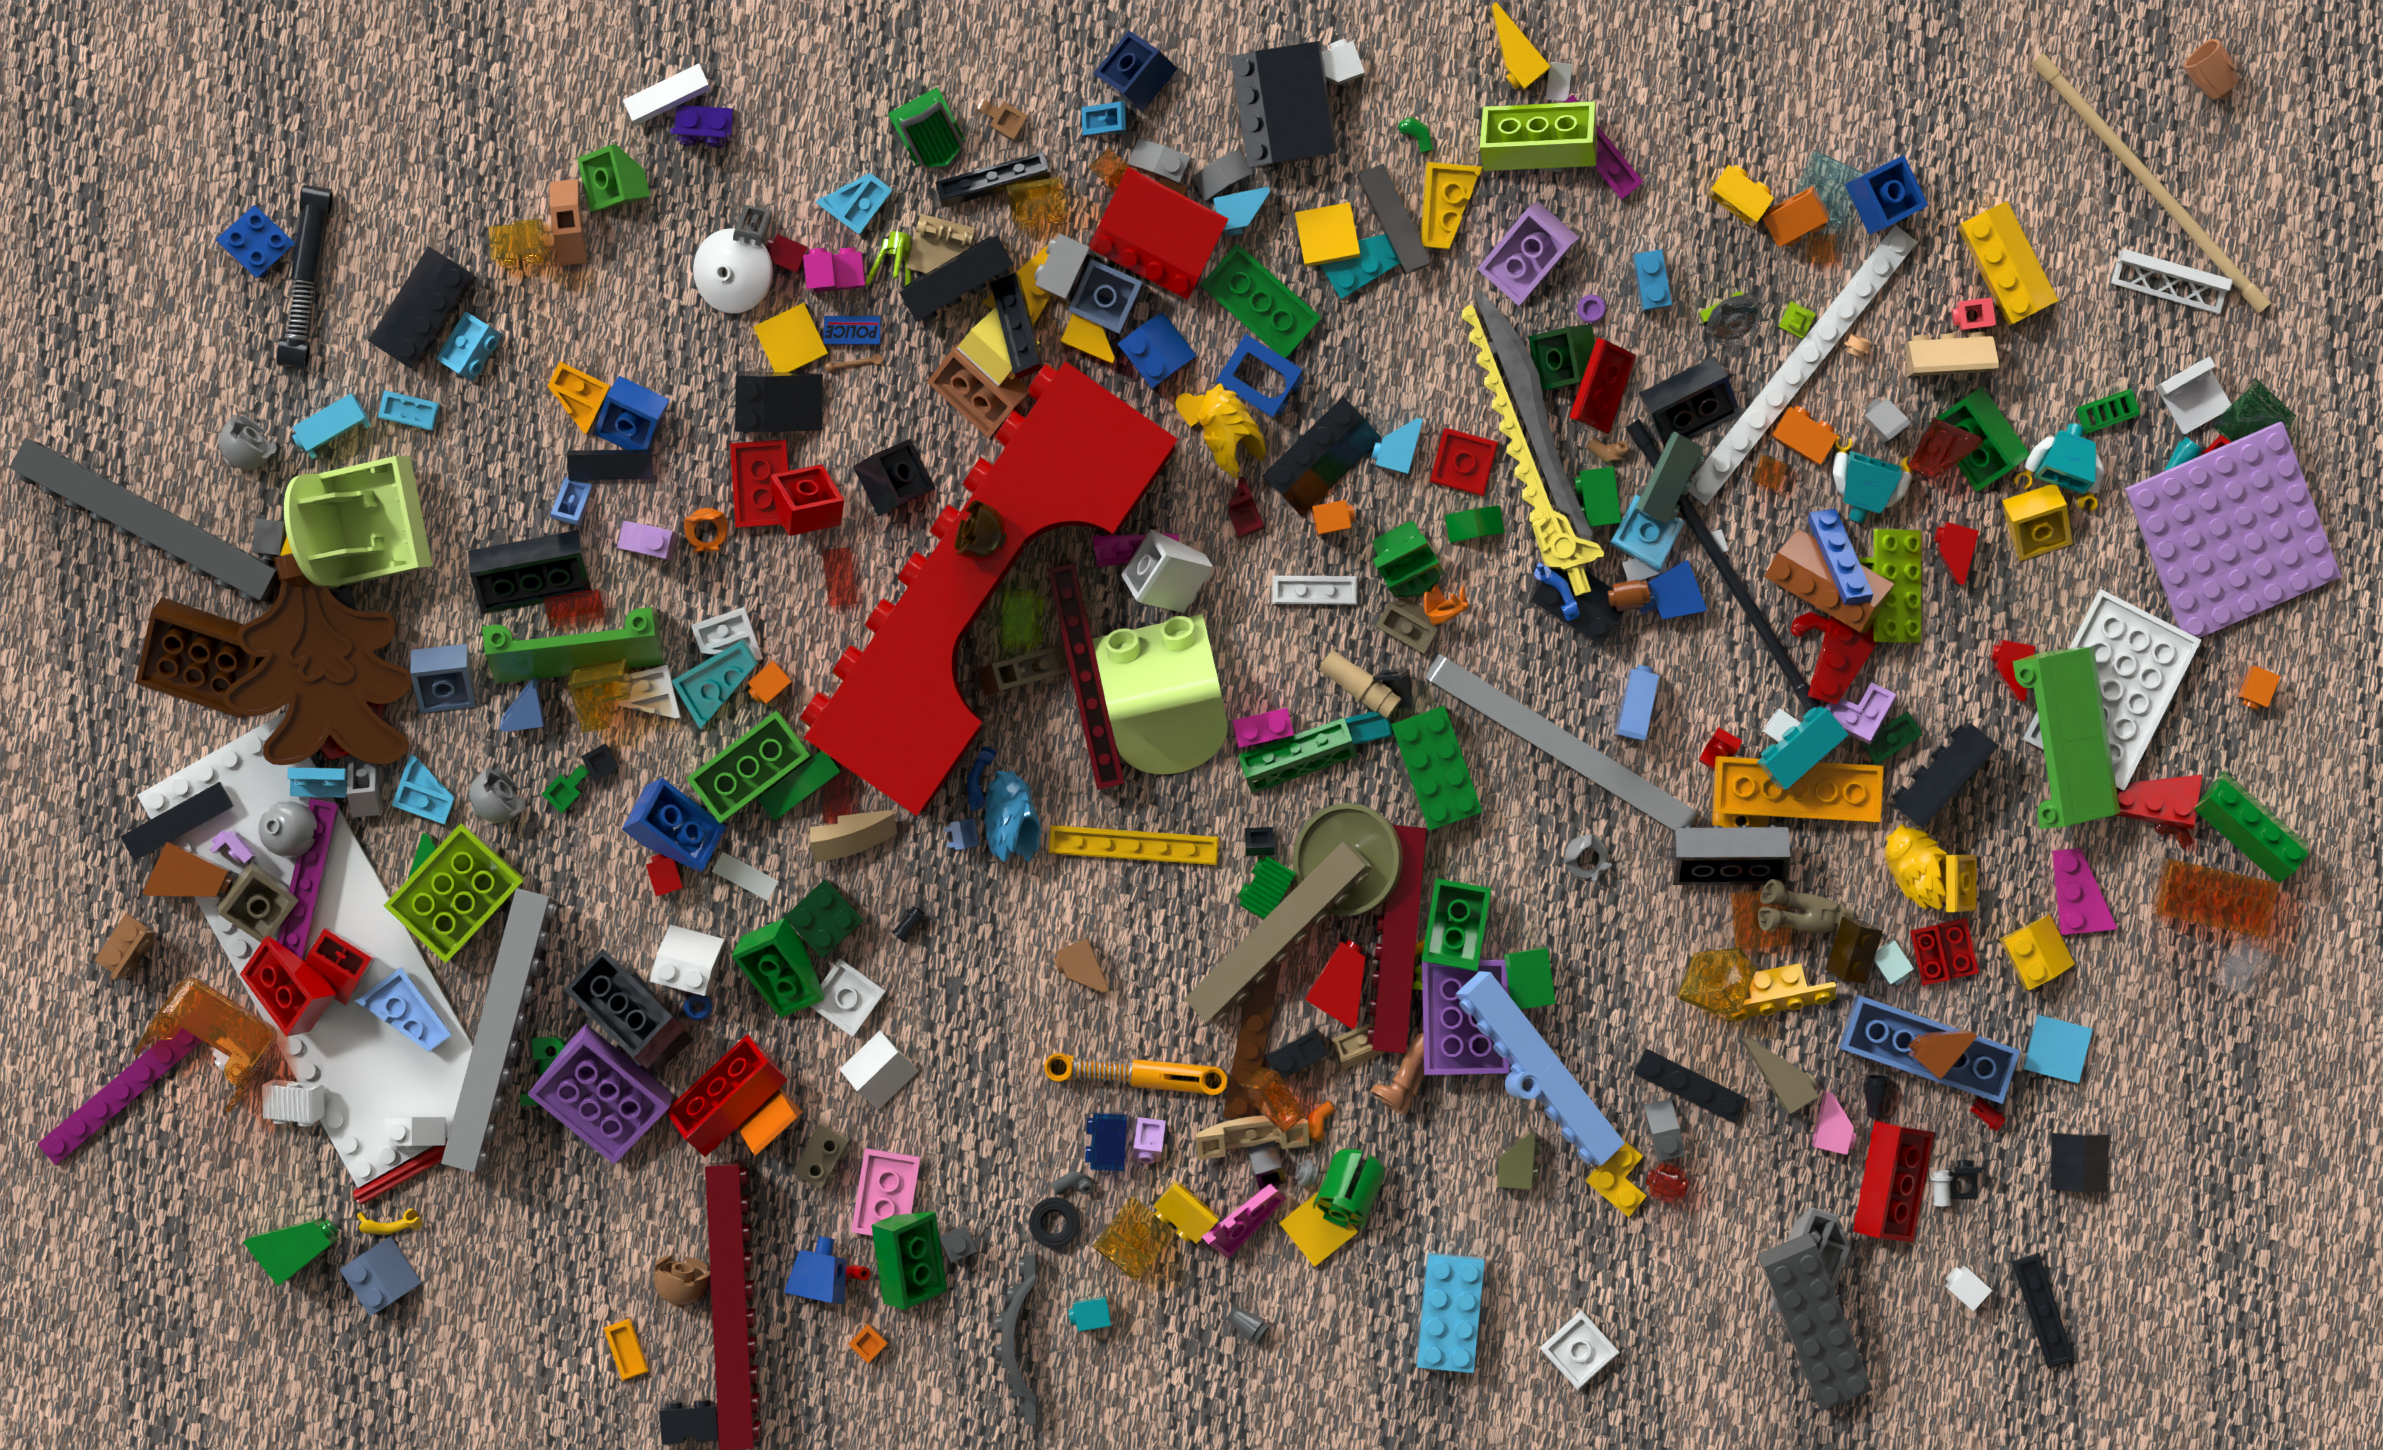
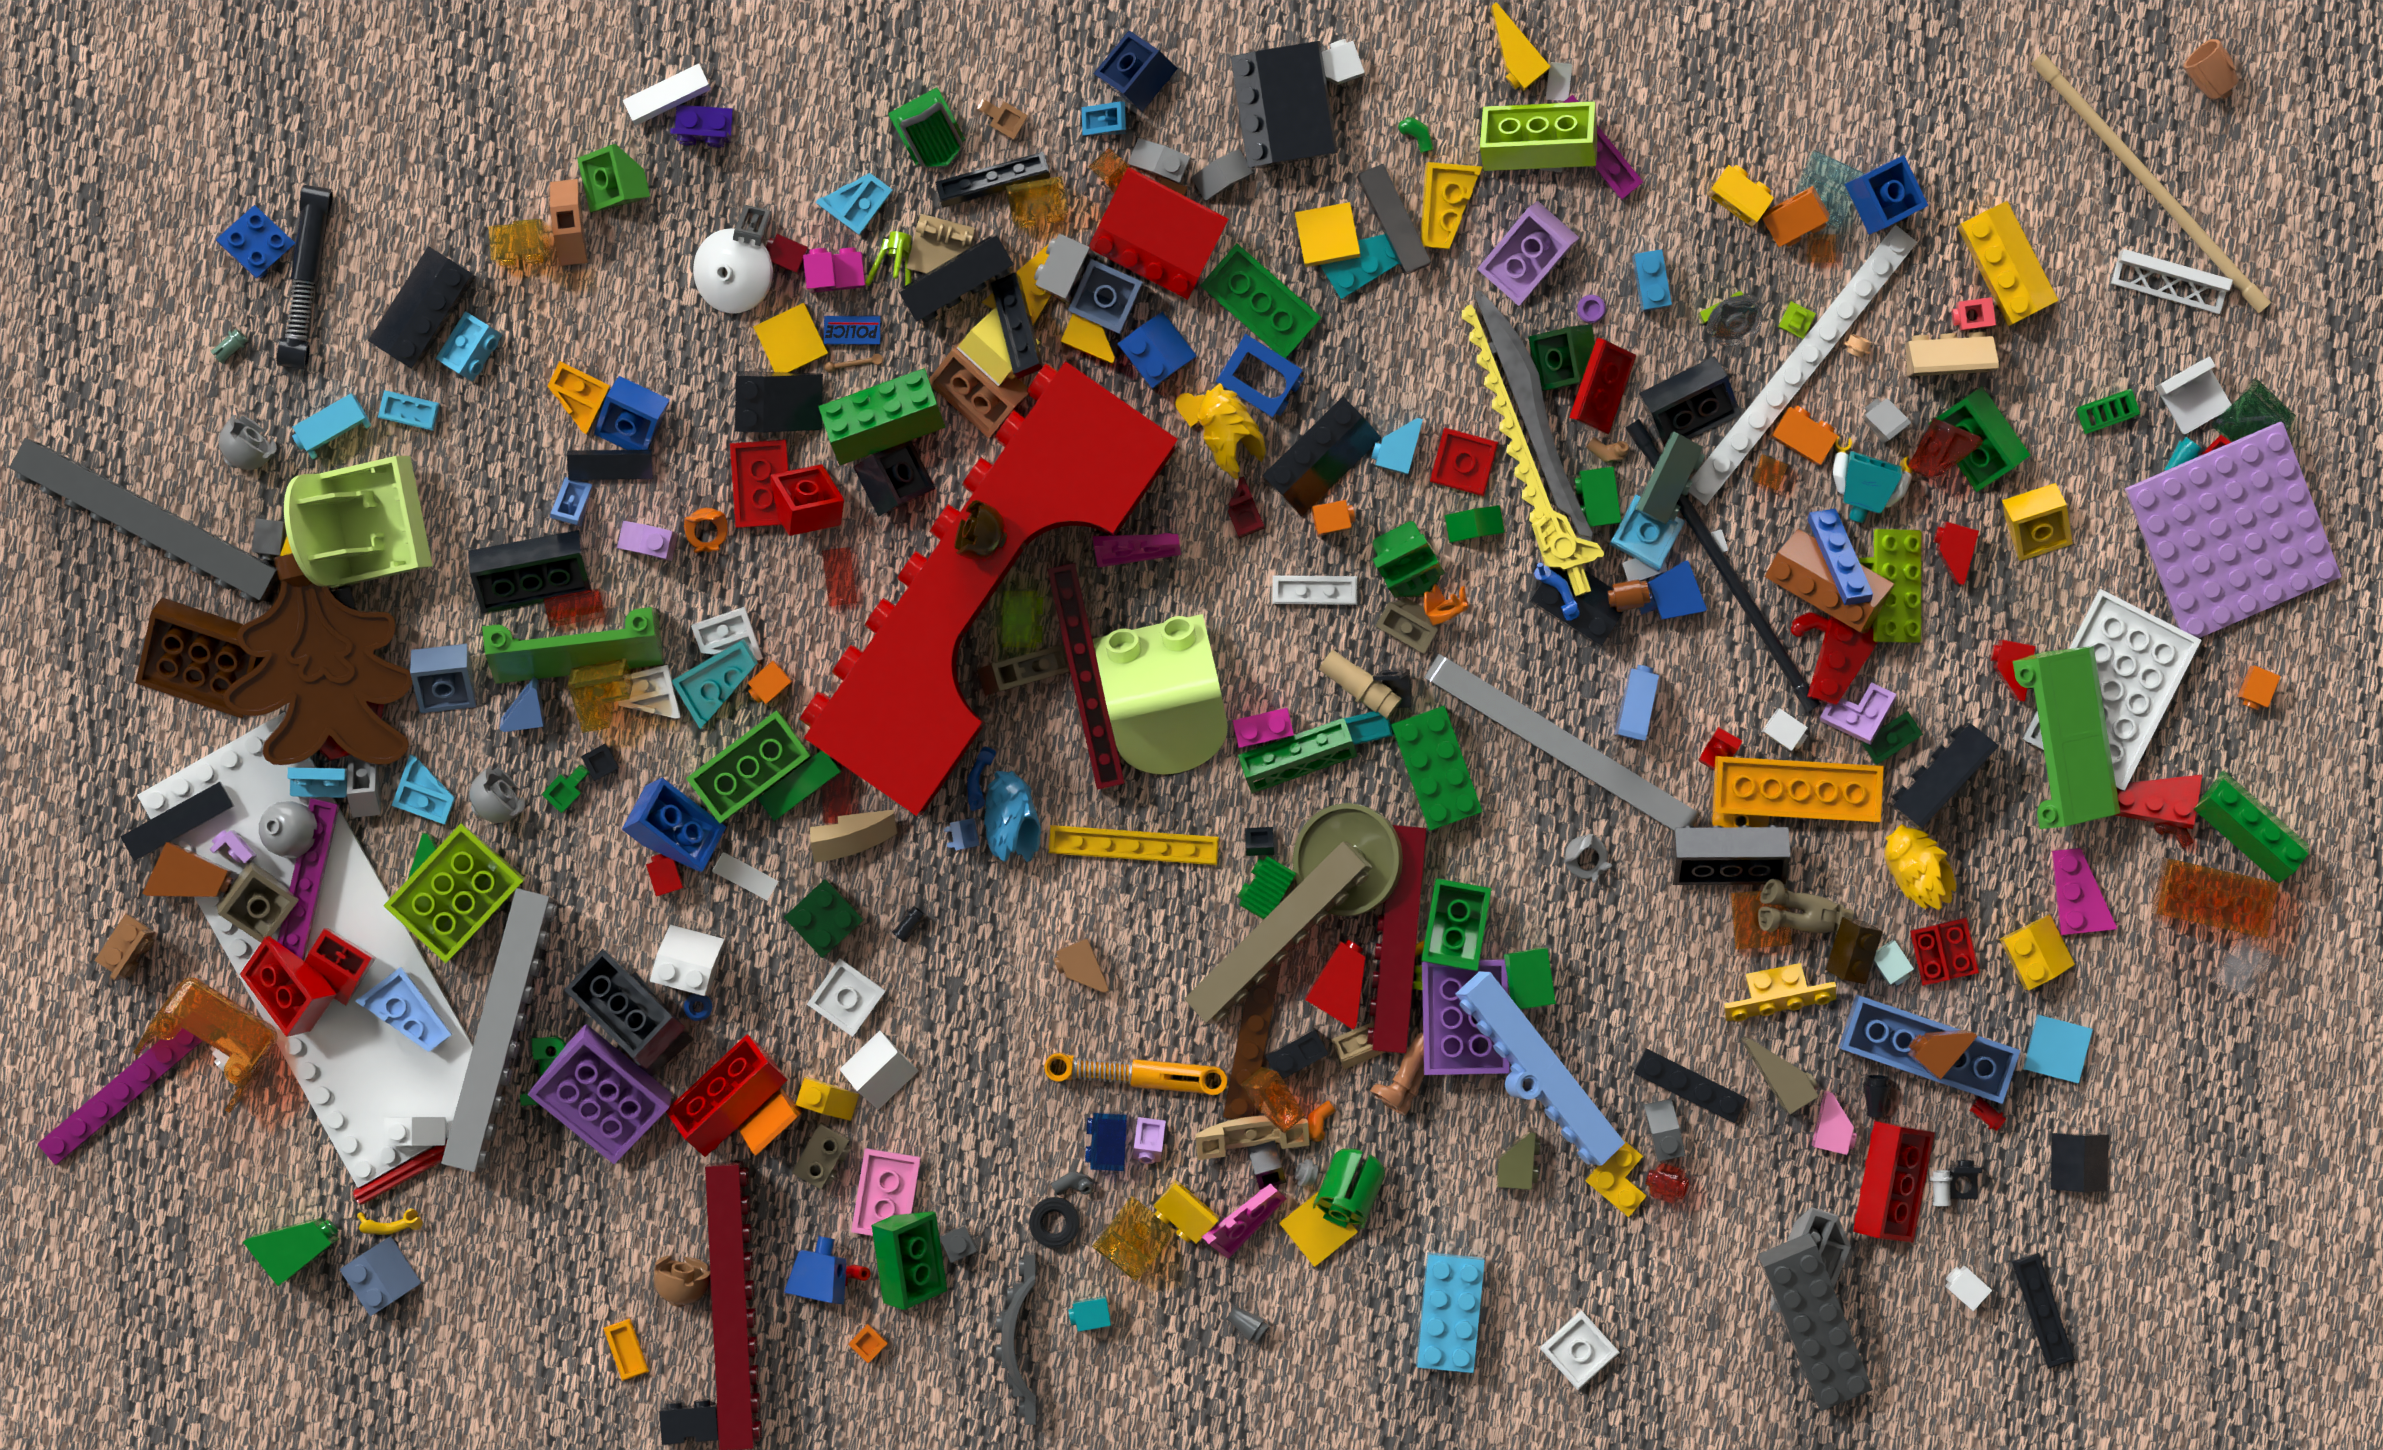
(229, 345): none -> sand green pin
(293, 1102): white brick -> none
(779, 967): green slope -> none
(827, 1099): none -> yellow slope
(881, 416): none -> green brick
(1166, 572): white slope -> none
(1240, 209): medium azure slope -> none
(1717, 980): clear yellow slope -> none
(1801, 747): teal brick -> none
(1961, 883): yellow tile -> none
(2067, 462): teal torso -> none

